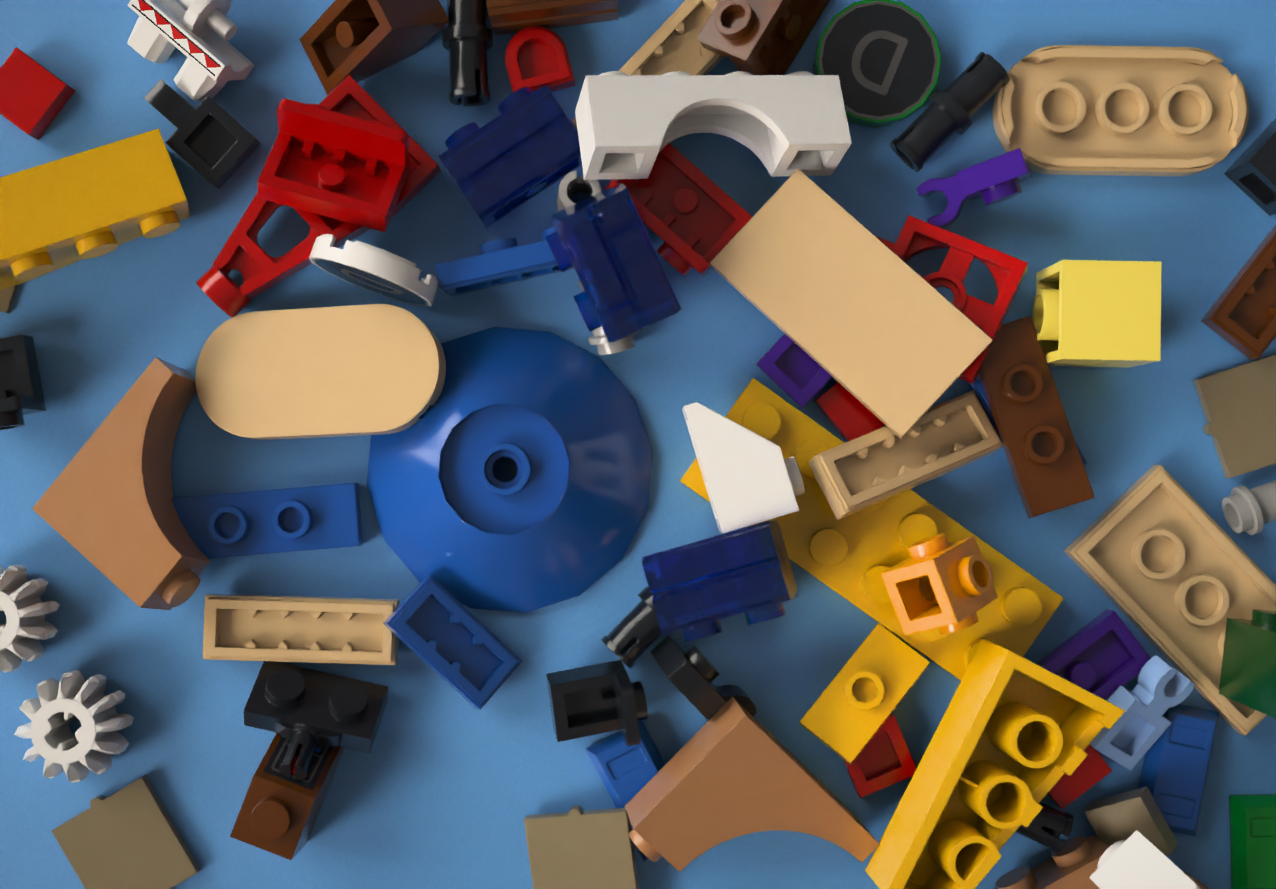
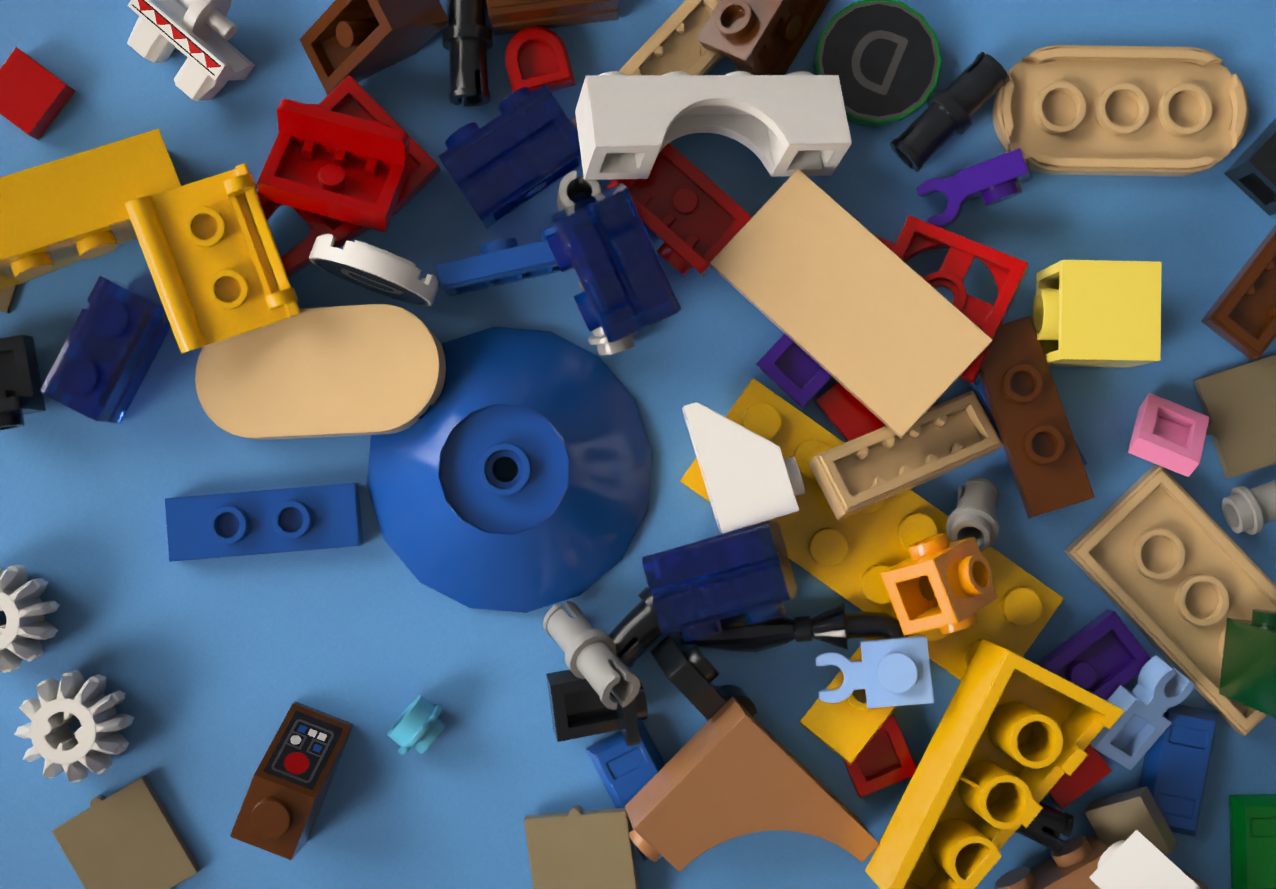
(108, 352): none -> clear blue brick
(119, 493): medium nougat arch -> none
(205, 135): black plate -> none
(213, 258): none -> yellow piece
(299, 629): tan plate -> none
(314, 711): black plate -> none
(417, 726): none -> medium azure plate
(452, 642): blue plate -> none
(591, 655): none -> light grey pin
(830, 627): none -> black piece
(890, 672): none -> light blue plate
(975, 513): none -> light grey pin
(1169, 435): none -> bright pink plate

